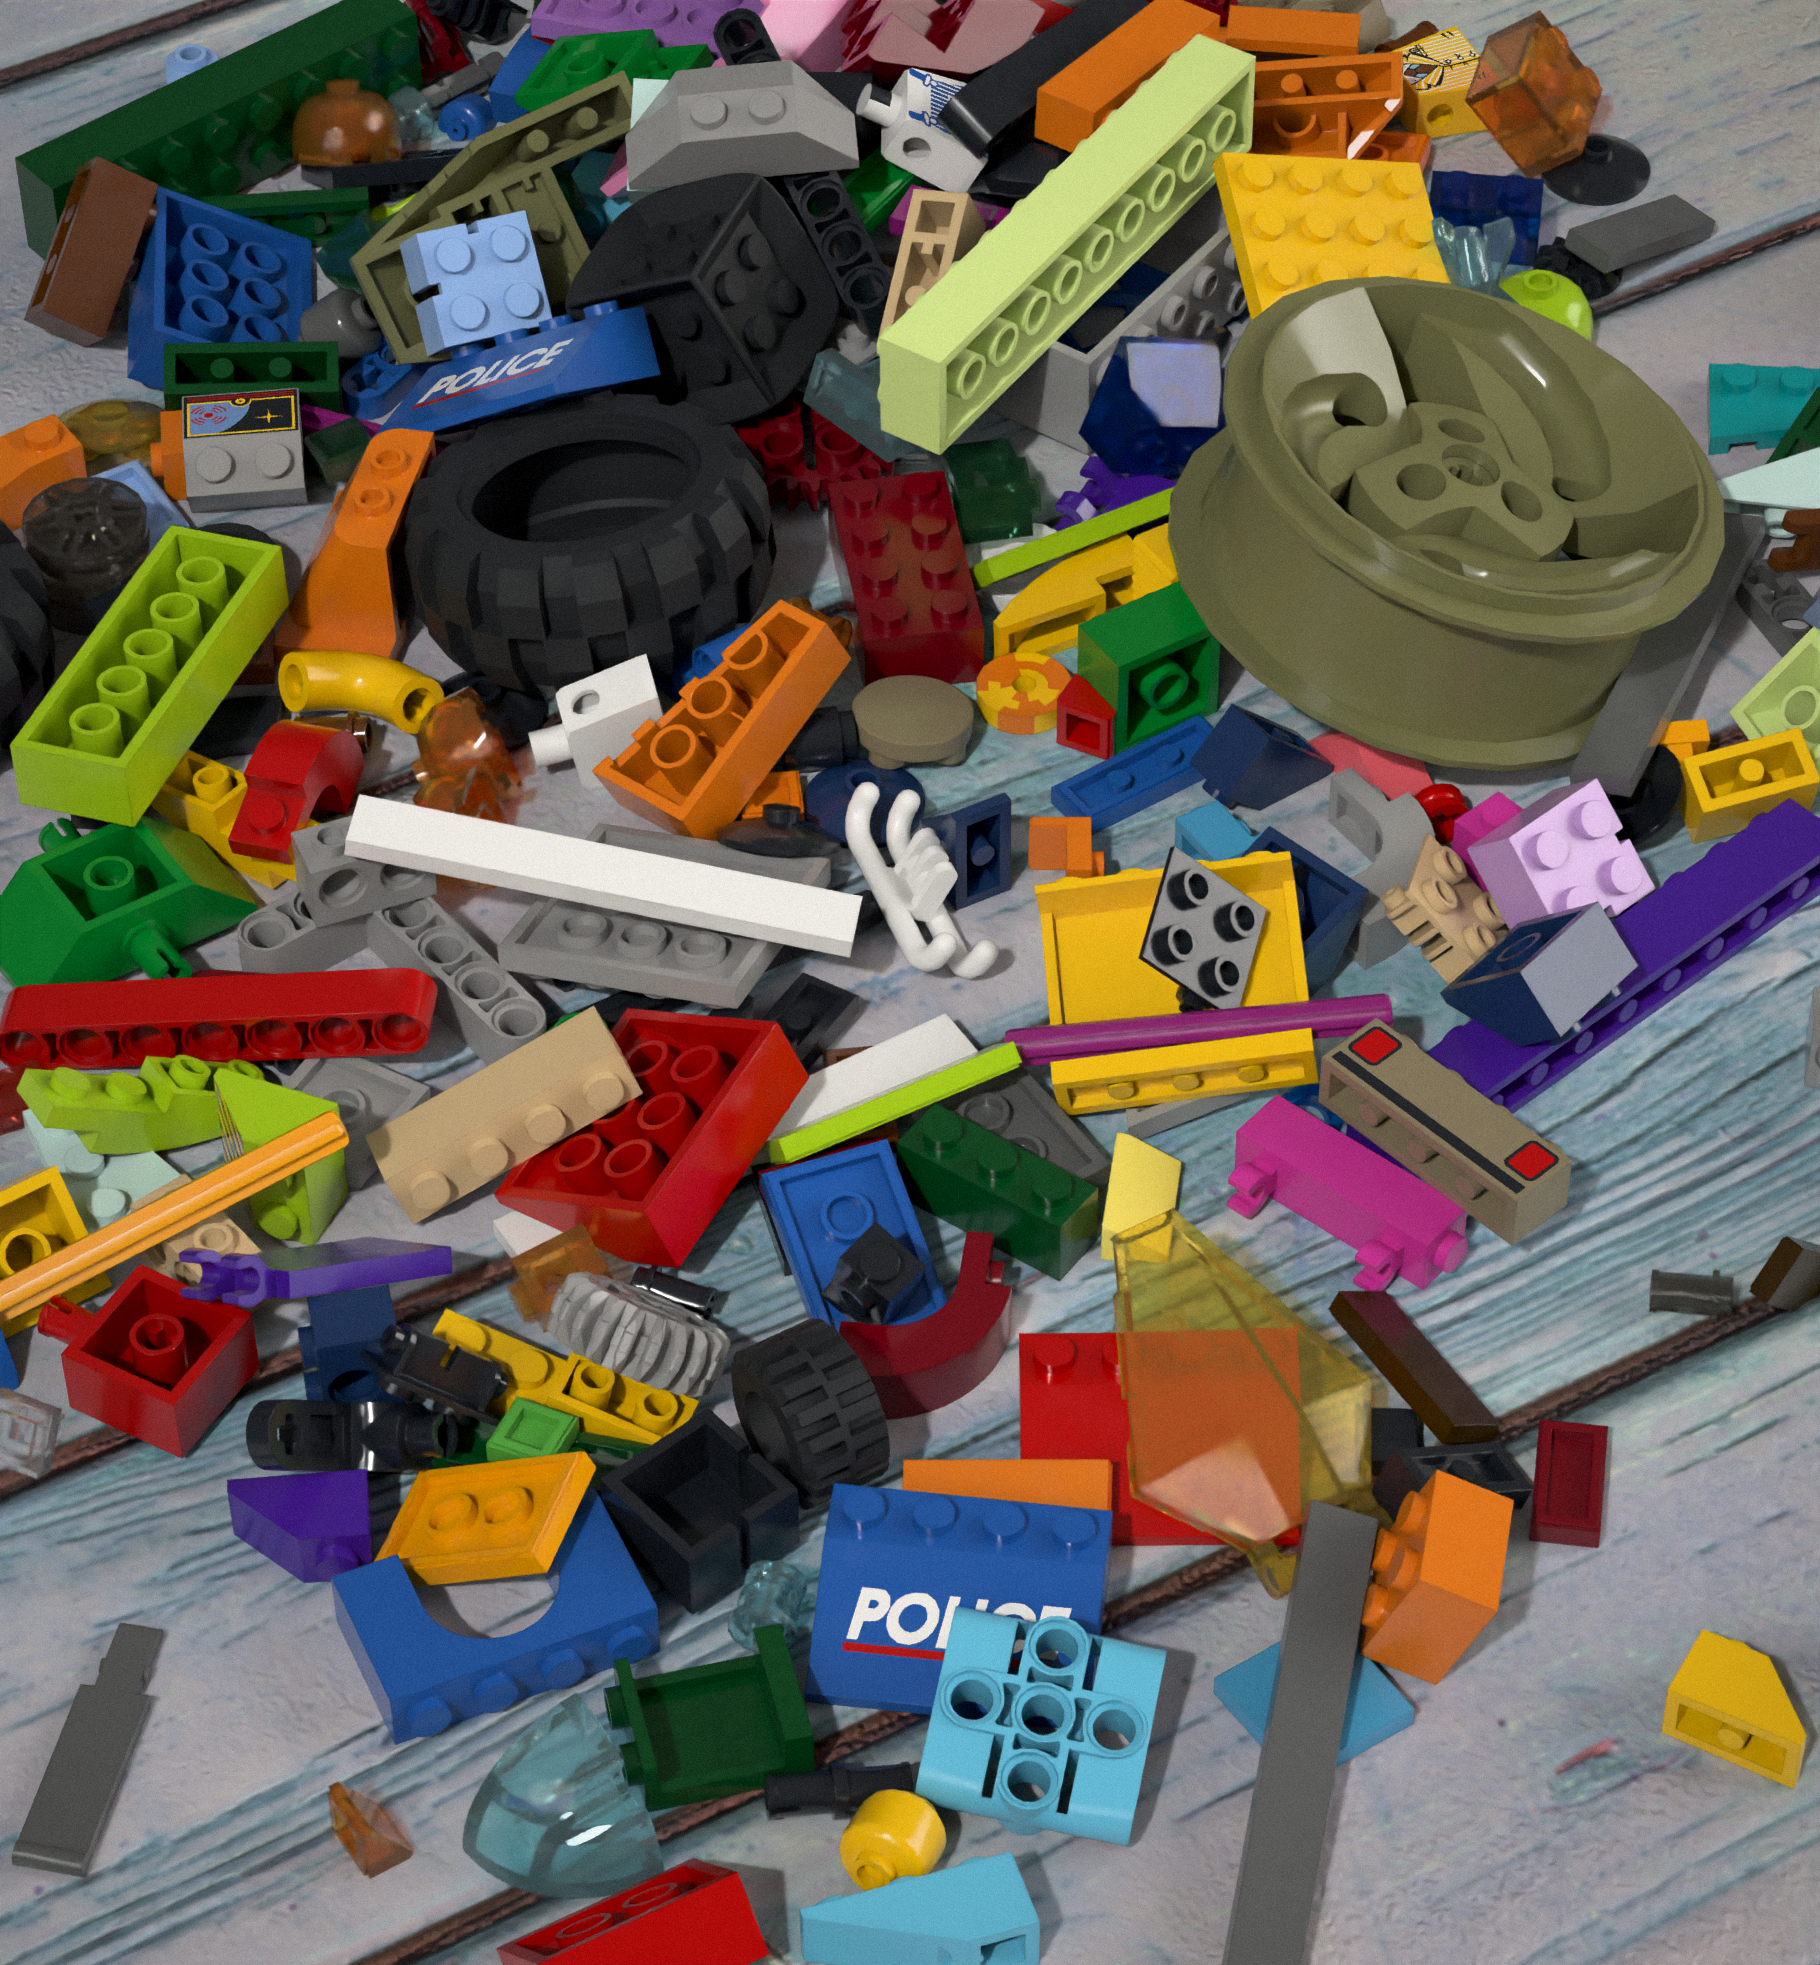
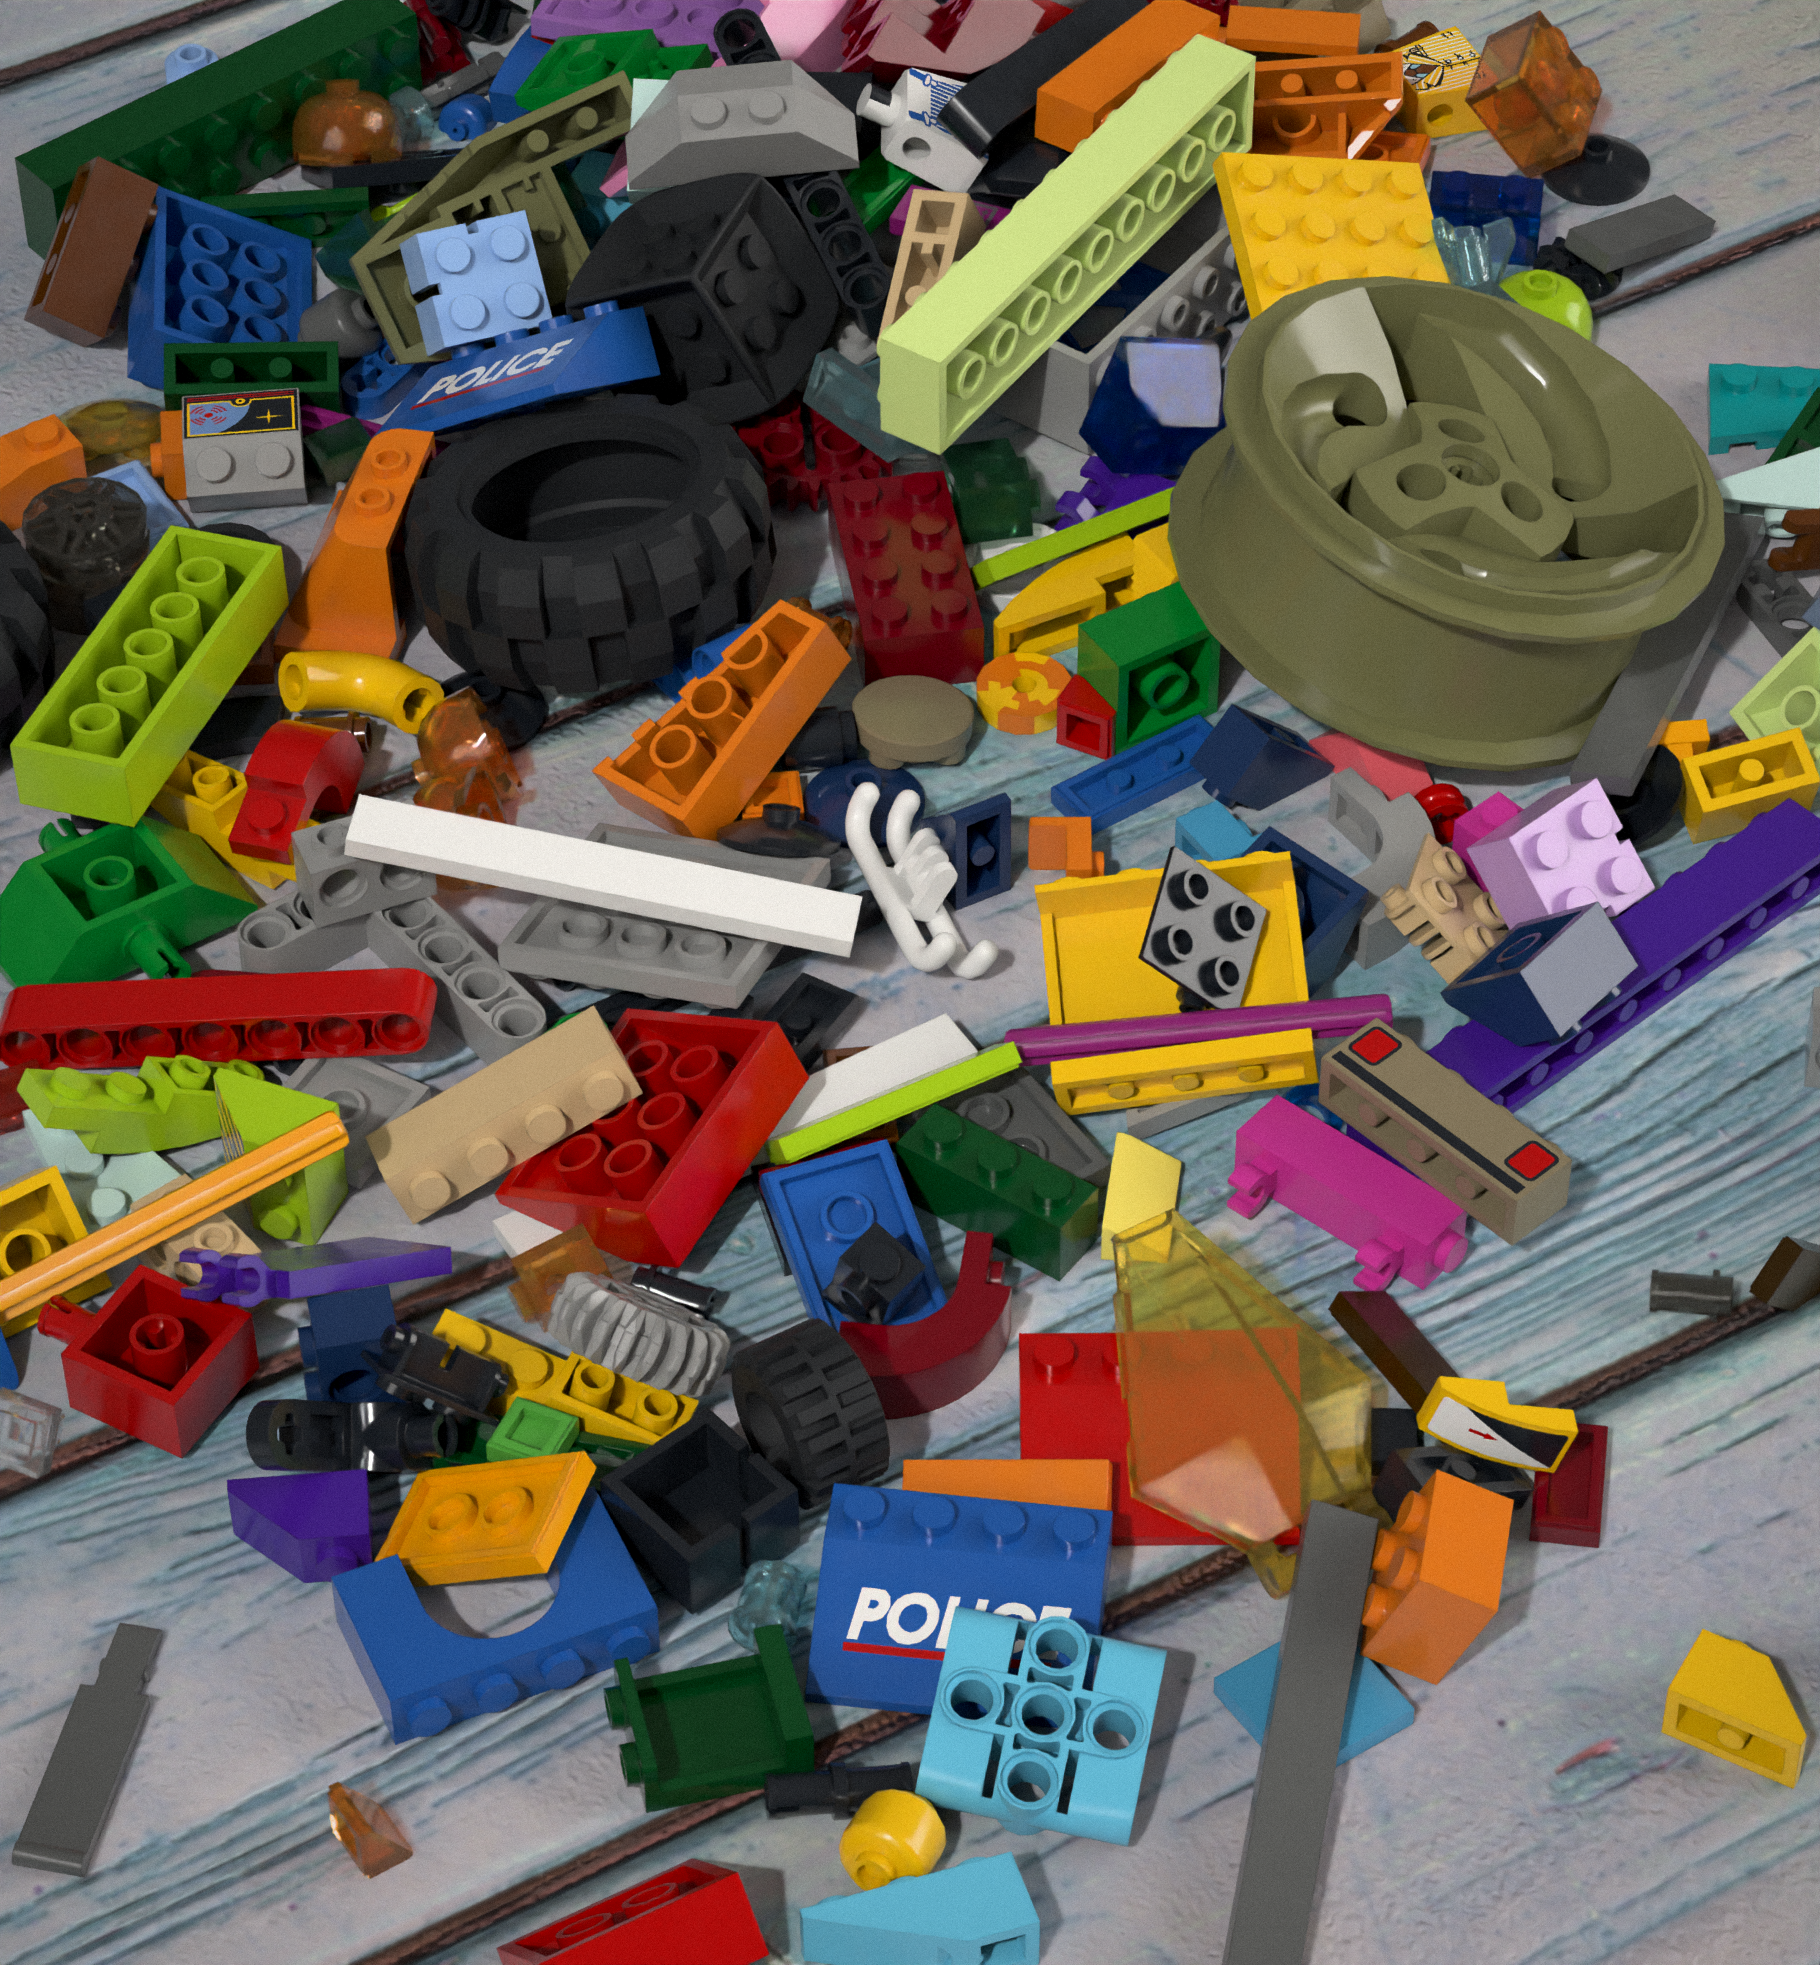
(560, 1812): clear light blue brick -> none
(599, 718): white torso -> none
(1481, 1421): none -> slope

